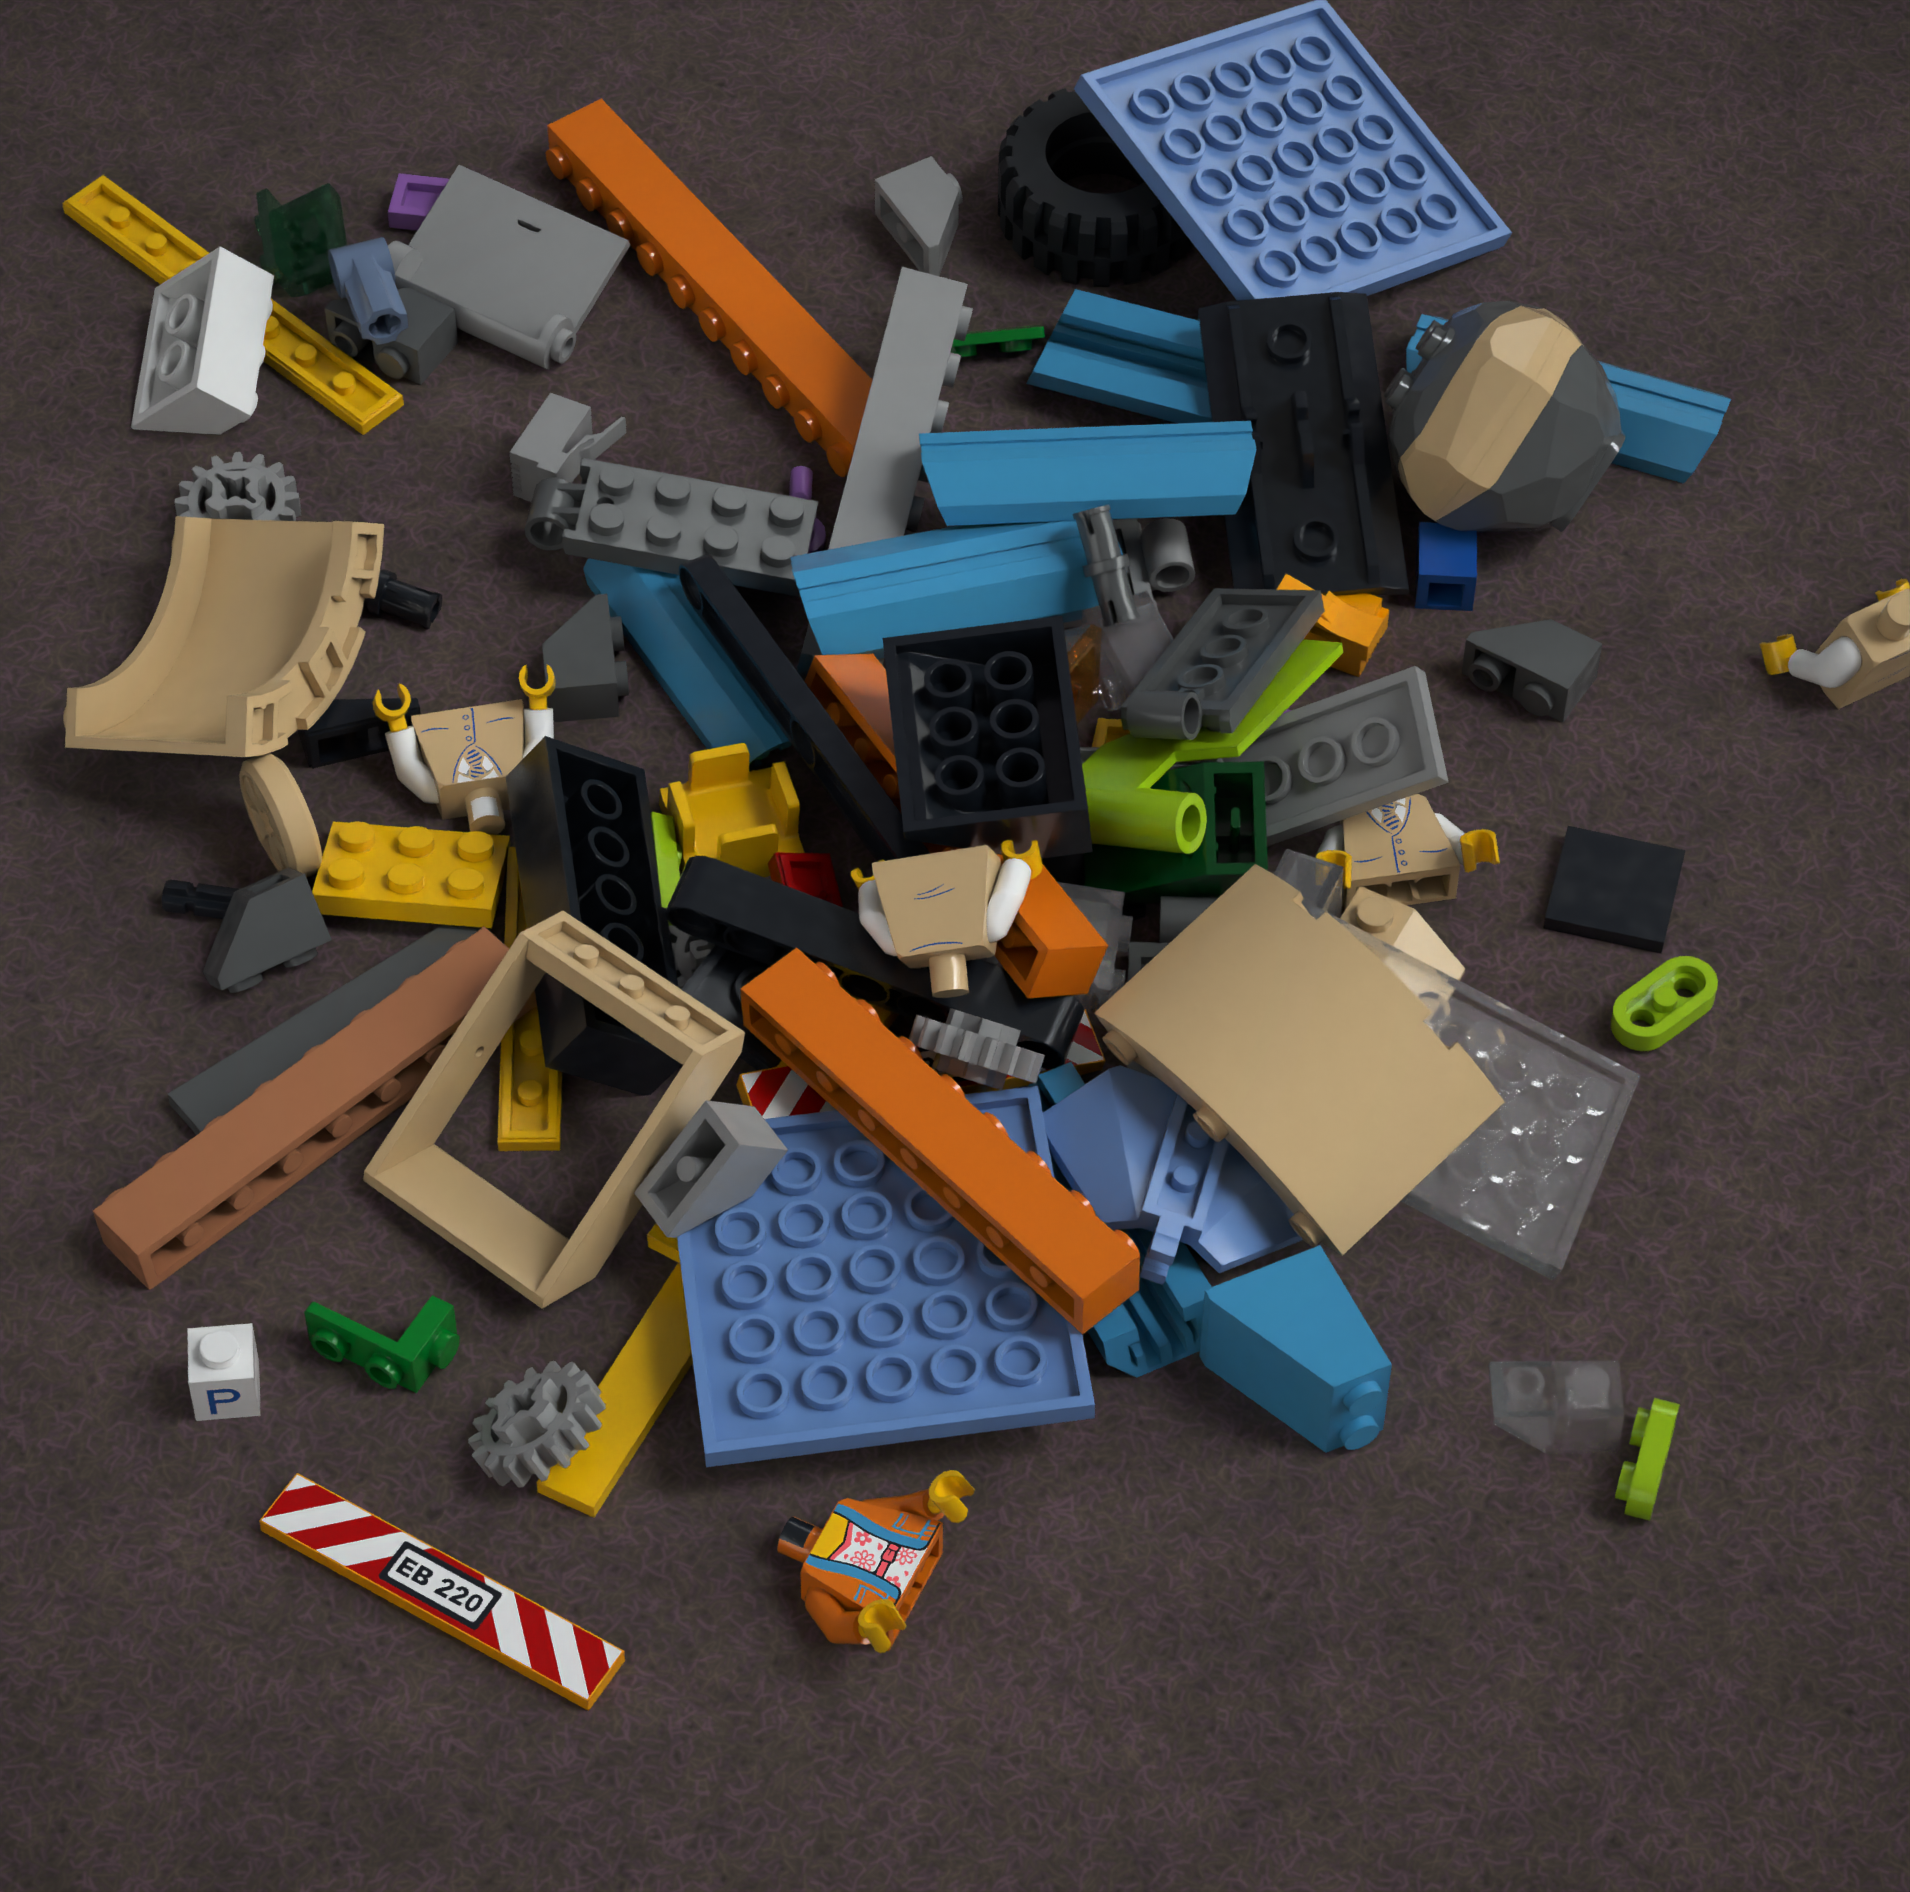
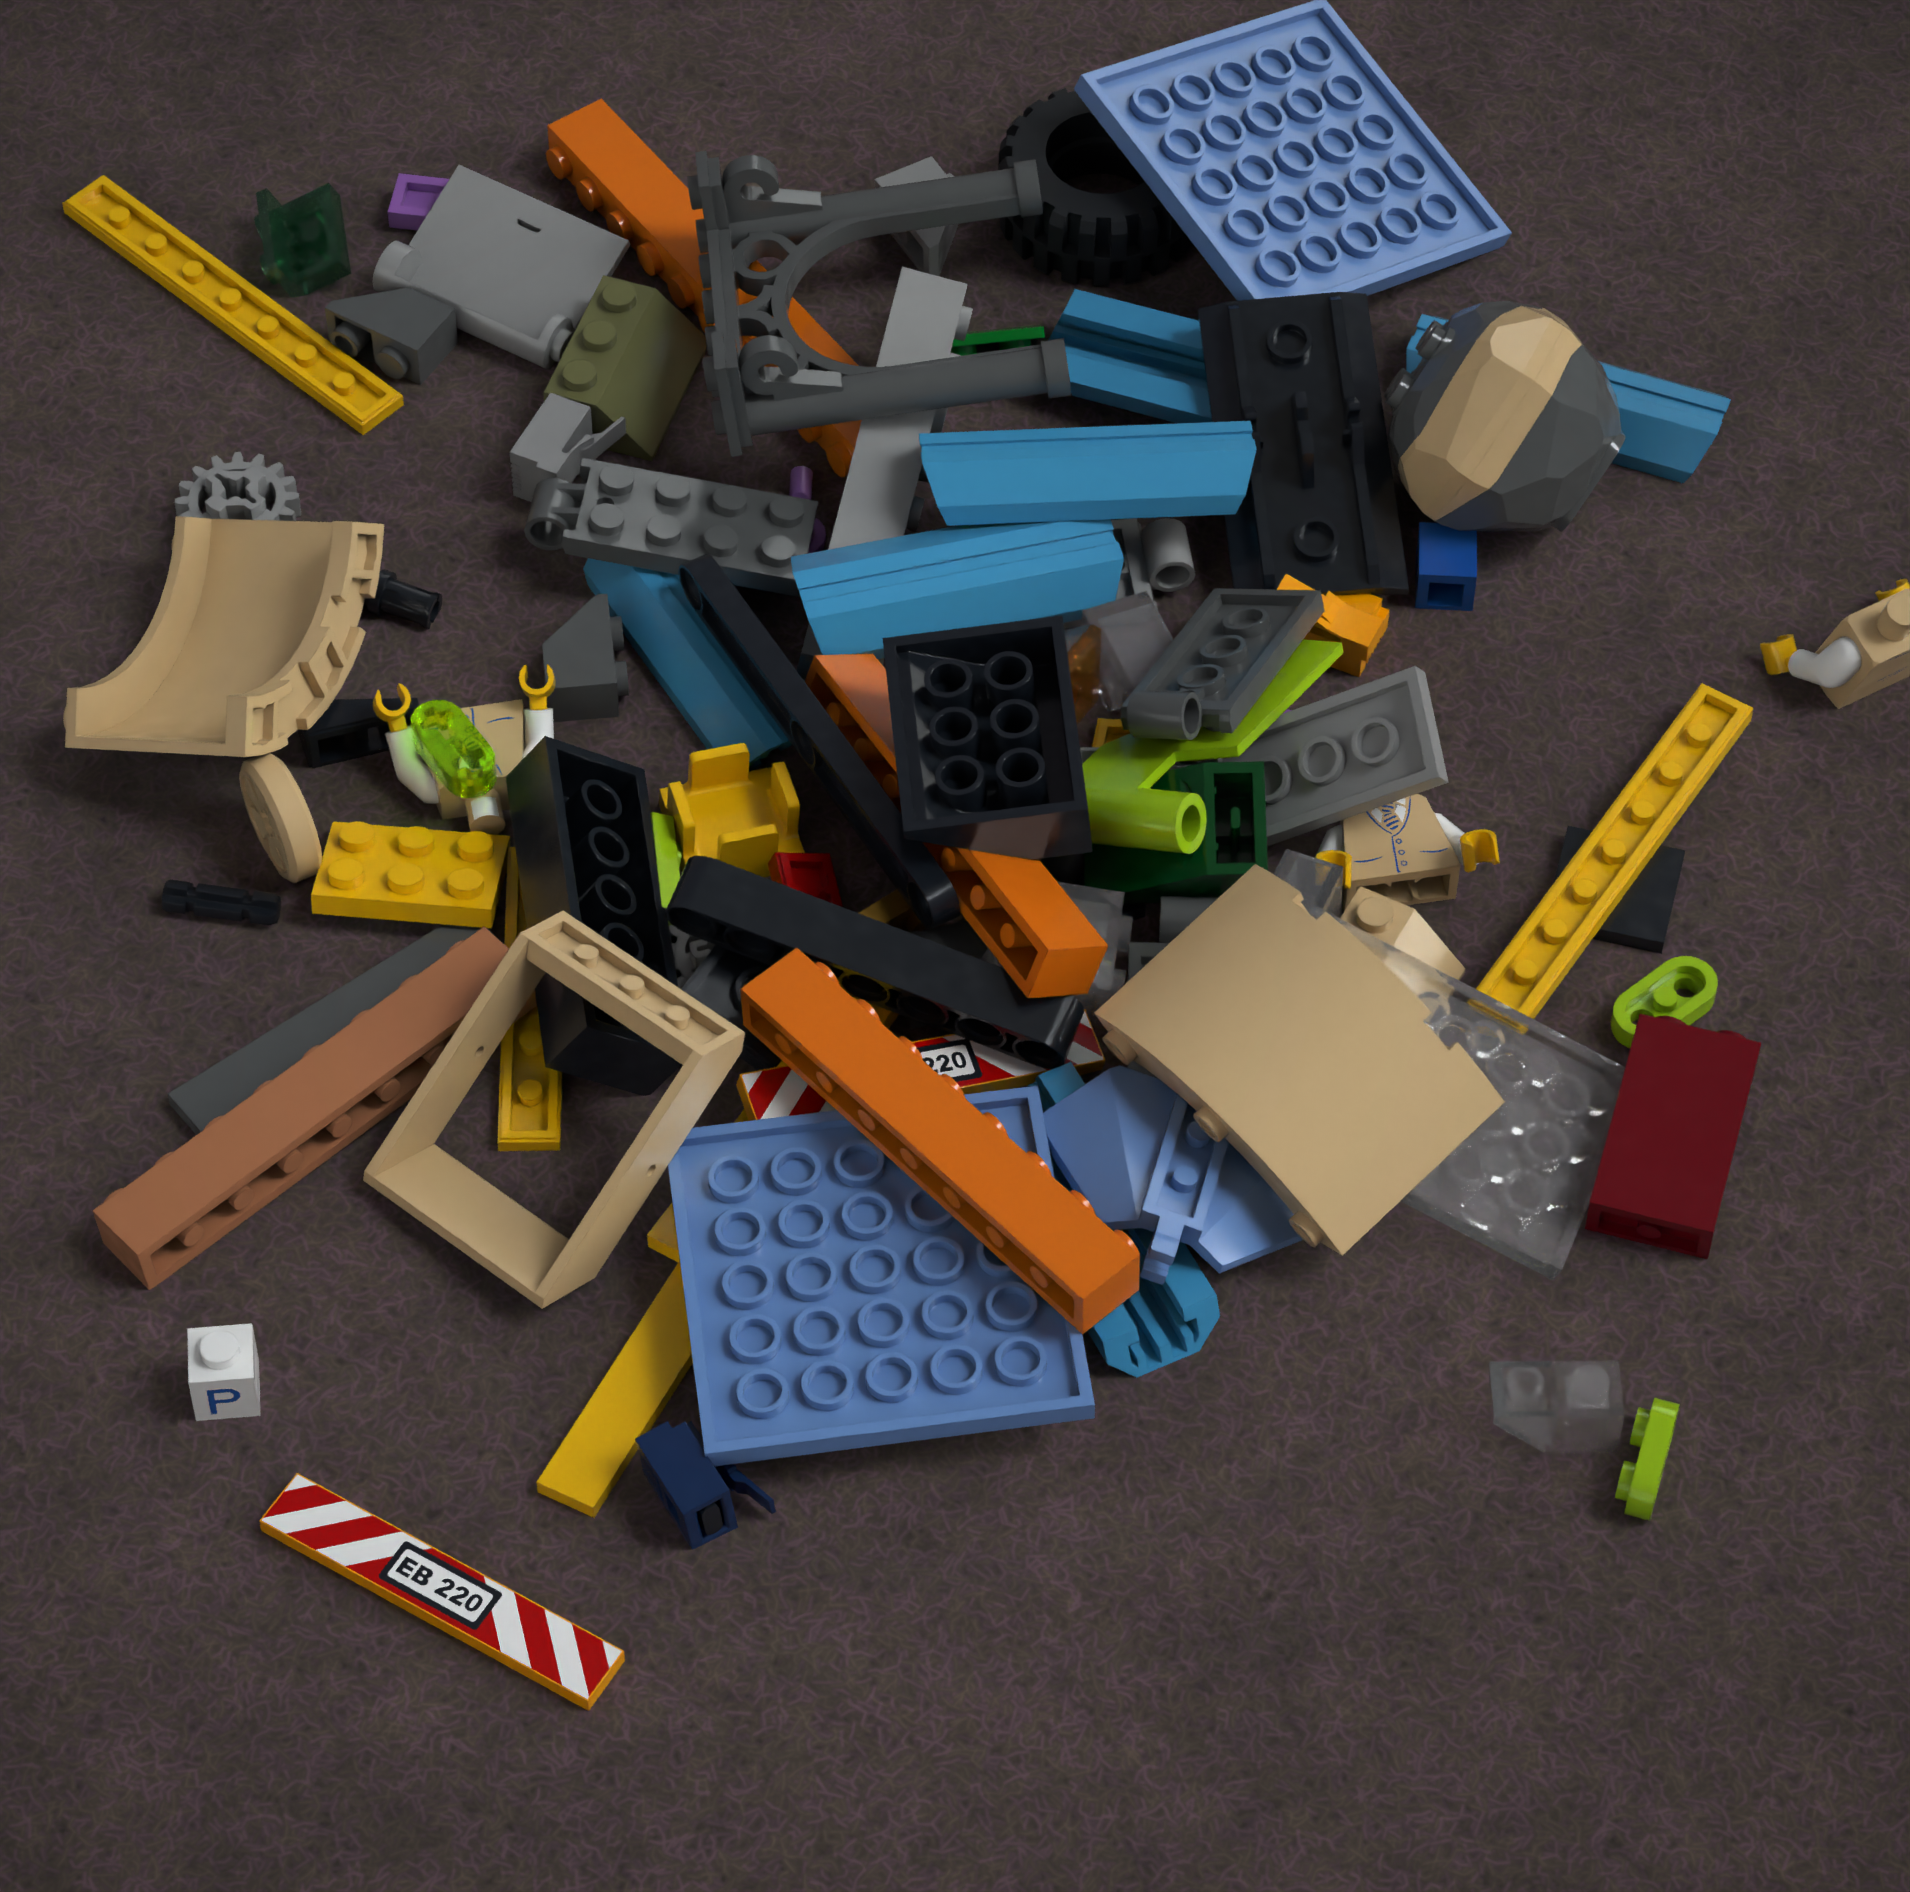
(204, 347): white slope -> none
(265, 927): dark grey slope -> none
(368, 281): sand blue piece -> none
(425, 1344): green bracket -> none
(463, 743): none -> clear neon green beam
(537, 1424): light grey gear -> none
(630, 361): none -> olive slope
(691, 1485): none -> dark blue piece
(710, 1166): light grey slope -> none
(800, 230): none -> dark grey arch
(873, 1559): torso -> none
(945, 907): tan torso -> none
(976, 1049): light grey gear -> none
(1106, 565): dark grey pin -> none
(1299, 1350): dark azure slope -> none
(1535, 664): dark grey slope -> none
(1616, 851): none -> yellow tile
(1673, 1135): none -> dark red panel

